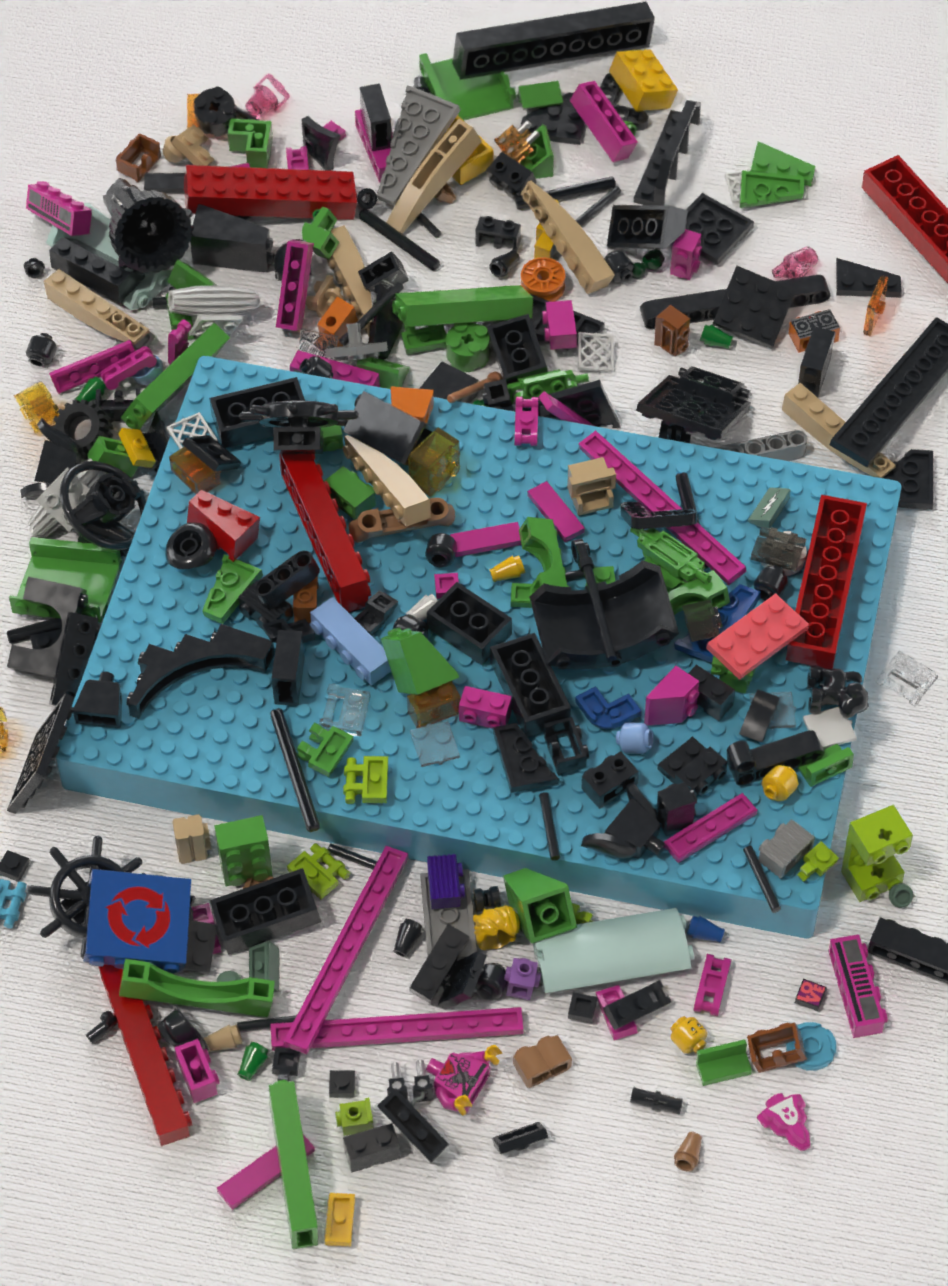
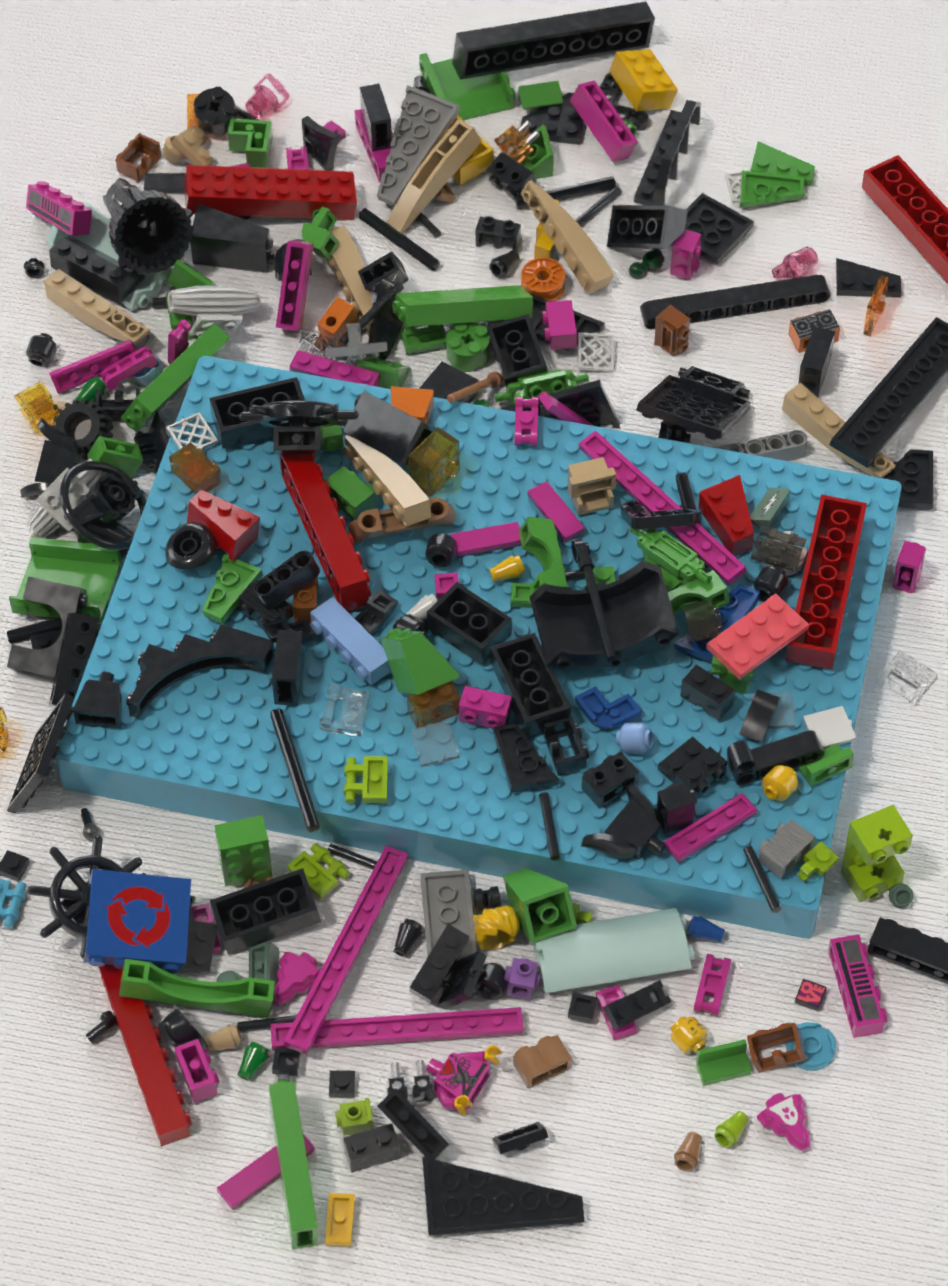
(90, 829): none -> flat silver piece
(136, 447): yellow plate -> none
(191, 838): tan brick -> none
(211, 453): black tile -> none
(294, 976): none -> dark pink rock
(317, 367): black head -> none
(326, 293): tan hips -> none
(330, 751): bright green plate -> none
(370, 200): black cone -> none
(444, 881): dark purple brick -> none
(477, 1201): none -> black wing
(496, 394): black brick -> none
(620, 265): black head -> none
(640, 1097): black pin -> none
(672, 699): dark pink slope -> none
(715, 337): green cone -> none
(728, 514): none -> red wedge
(731, 1129): none -> lime cone
(754, 307): black plate -> none
(849, 699): black animal -> none
(909, 567): none -> dark pink brick

